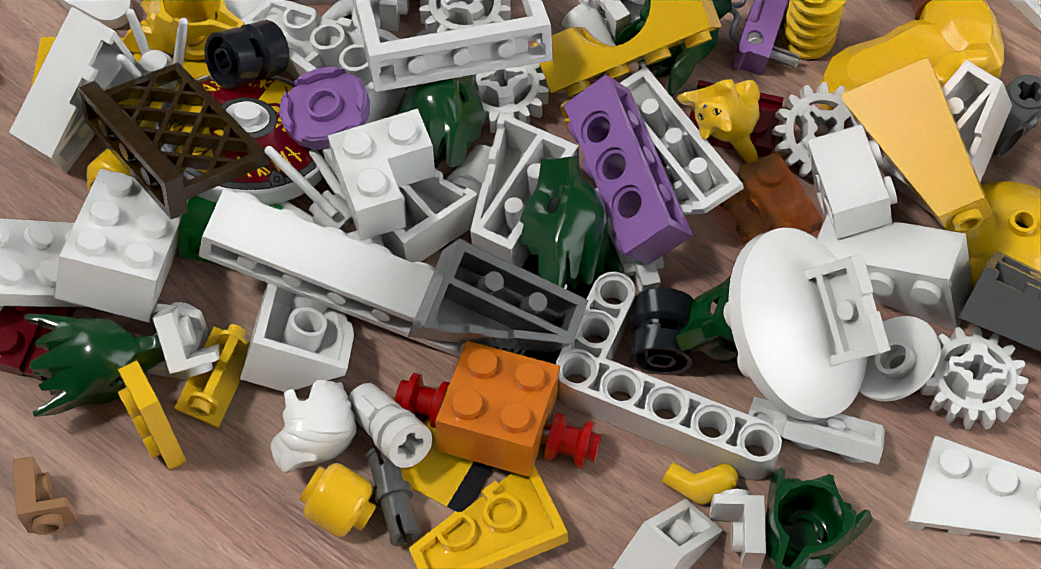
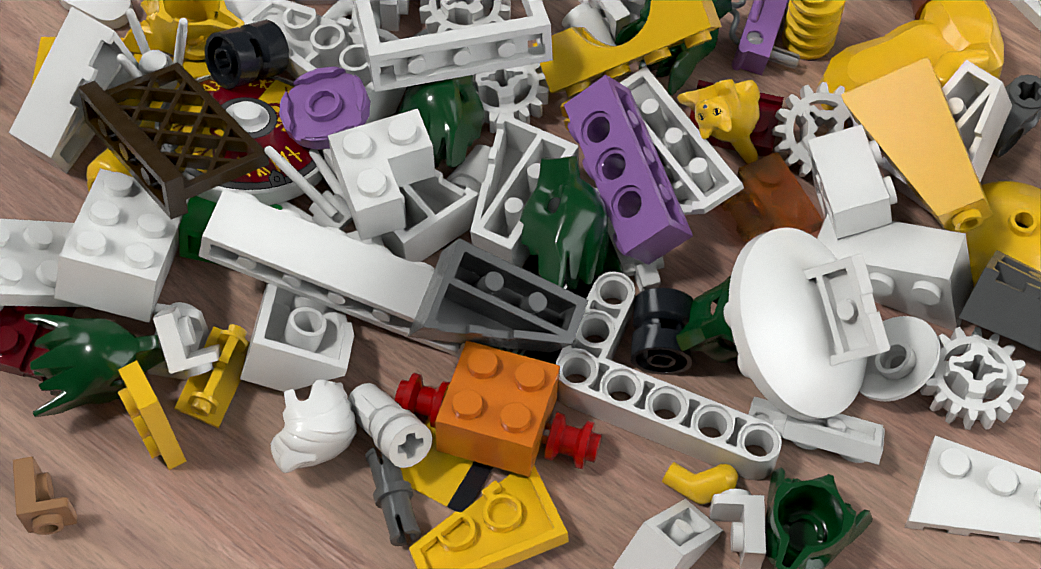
(338, 500): yellow head -> none

